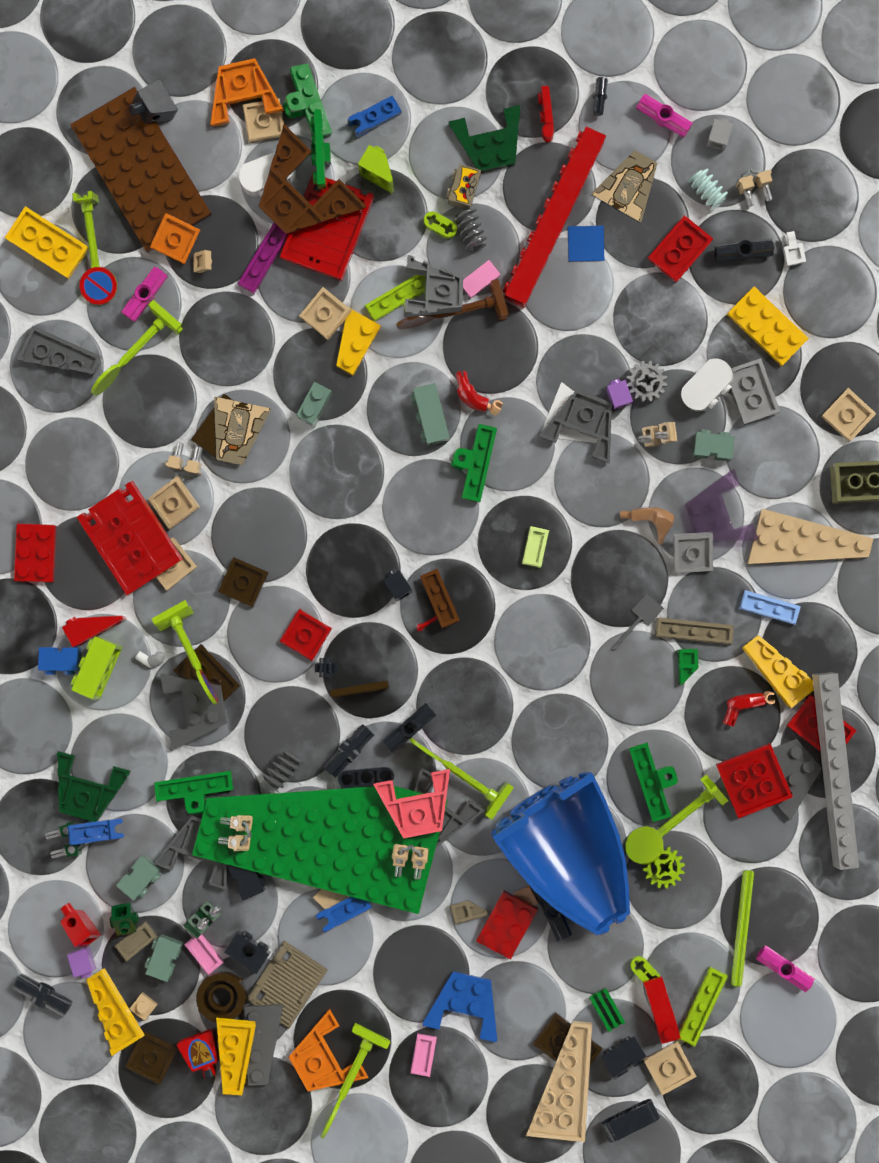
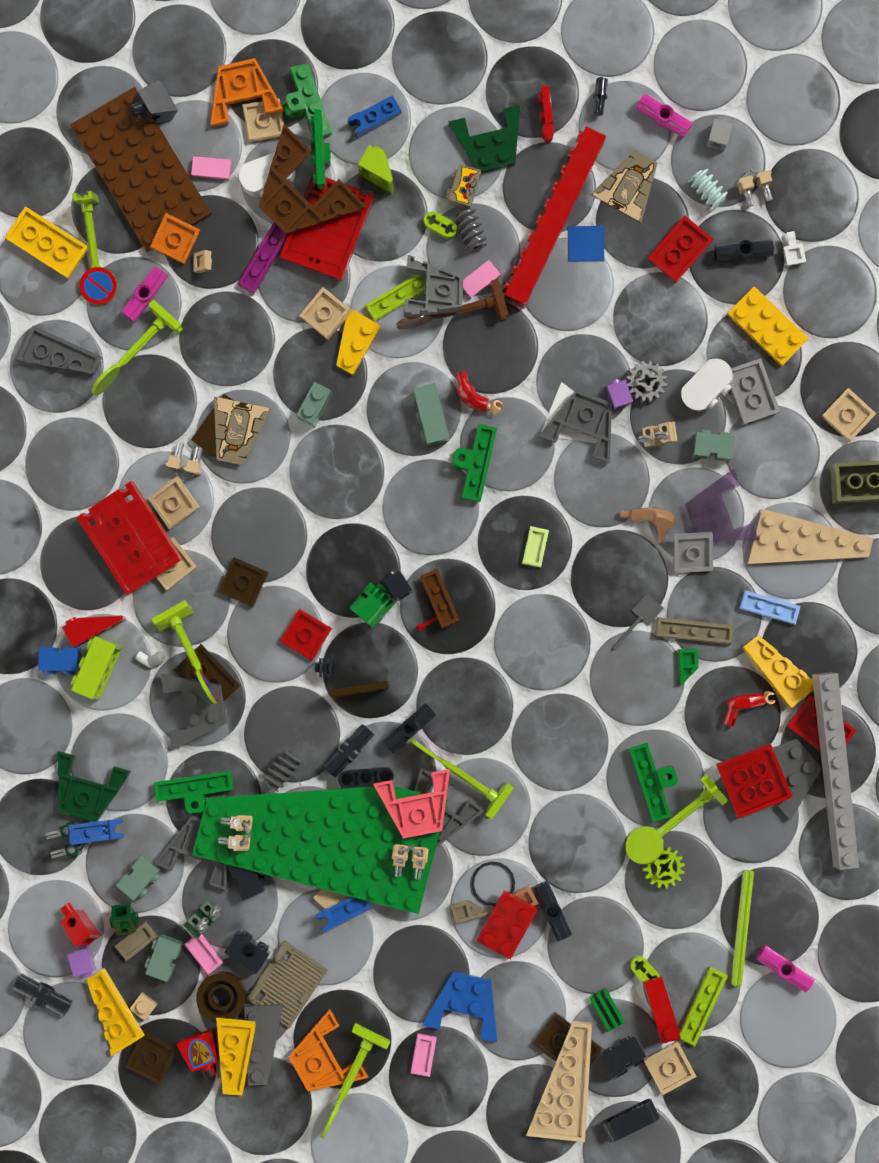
(35, 553): red plate -> none
(211, 168): none -> bright pink tile
(373, 604): none -> green gear
(485, 864): none -> black piece
(569, 852): blue panel -> none

